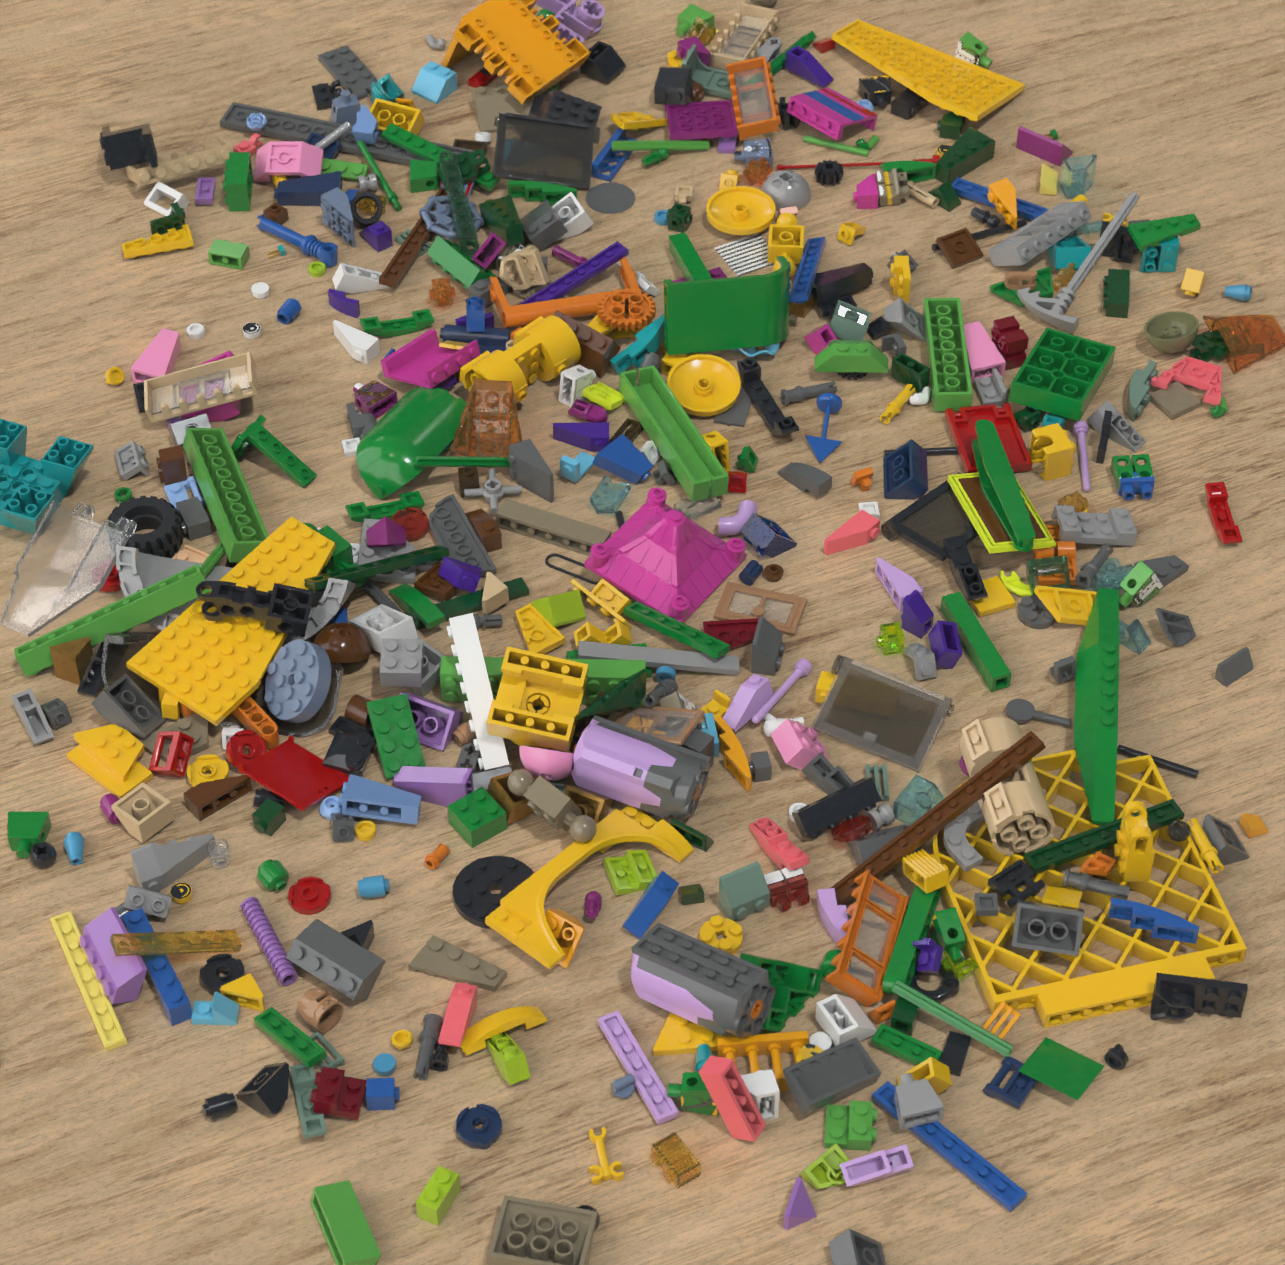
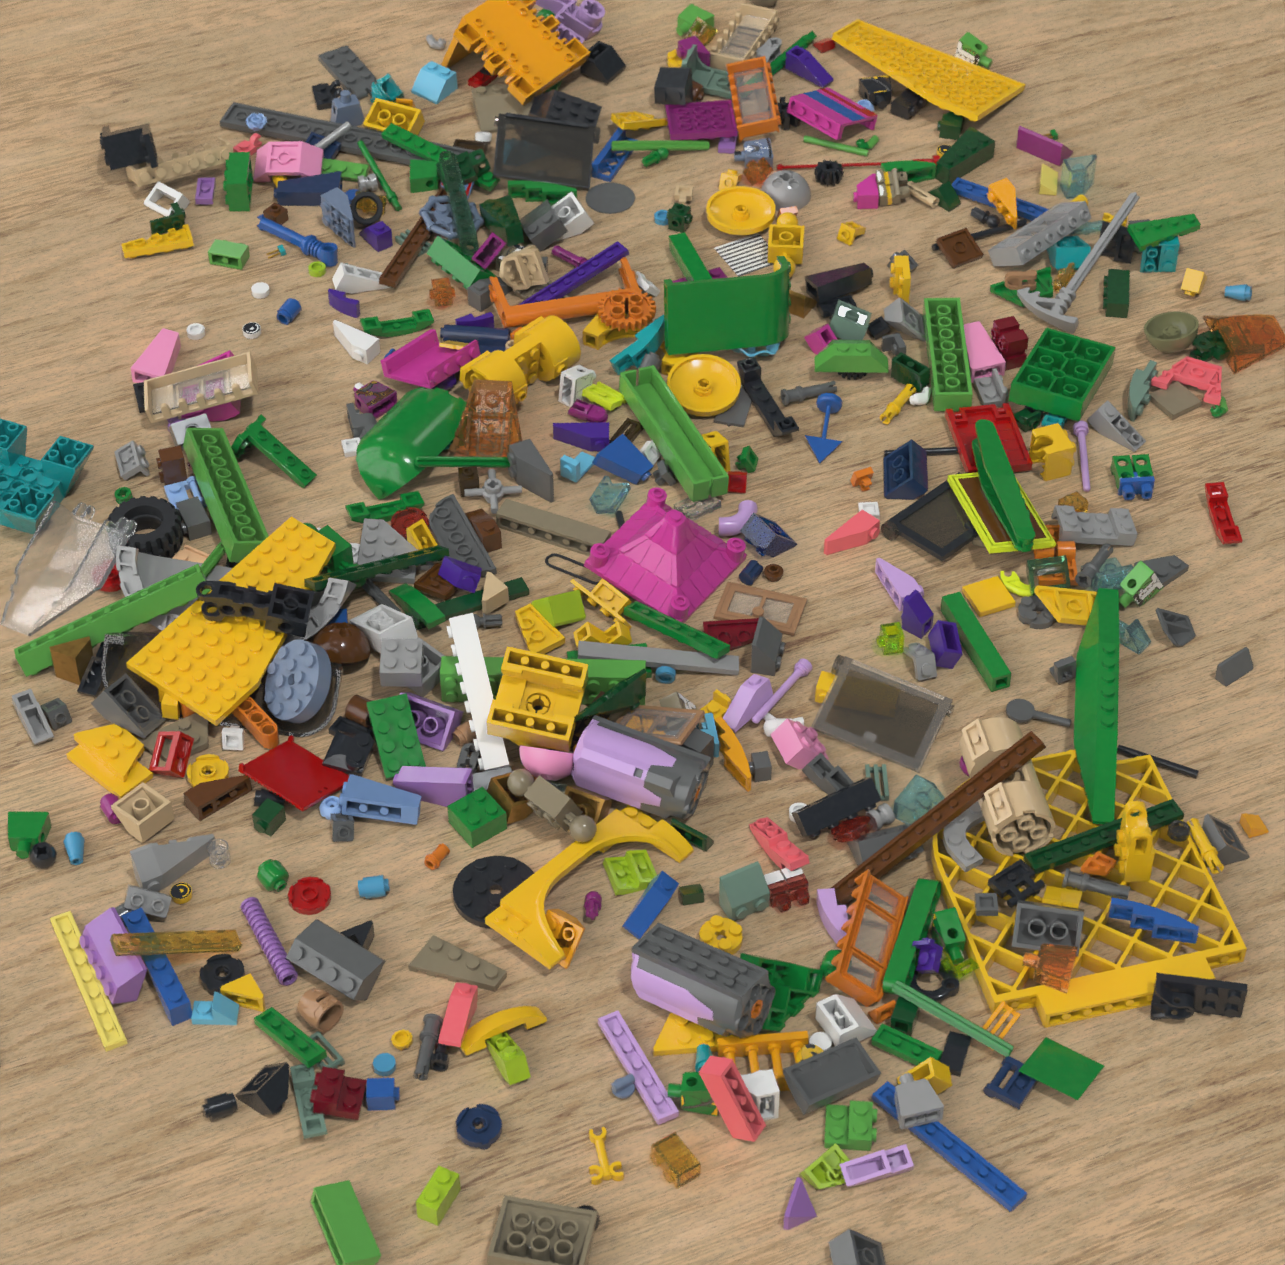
(114, 376): yellow tile -> none
(244, 739): red plate -> none
(365, 127): medium blue slope -> none
(365, 830): yellow tile -> none
(386, 534): magenta slope -> none
(420, 535): none -> yellow slope
(475, 314): blue slope -> none
(594, 346): reddish brown slope -> none
(660, 691): dark grey pin -> none
(806, 478): dark grey slope -> none
(807, 270): blue plate -> none
(925, 871): yellow brick -> none
(963, 569): black slope -> none
(1052, 965): none -> clear orange torso
(1104, 437): black tile -> none
(1116, 1057): black tile -> none

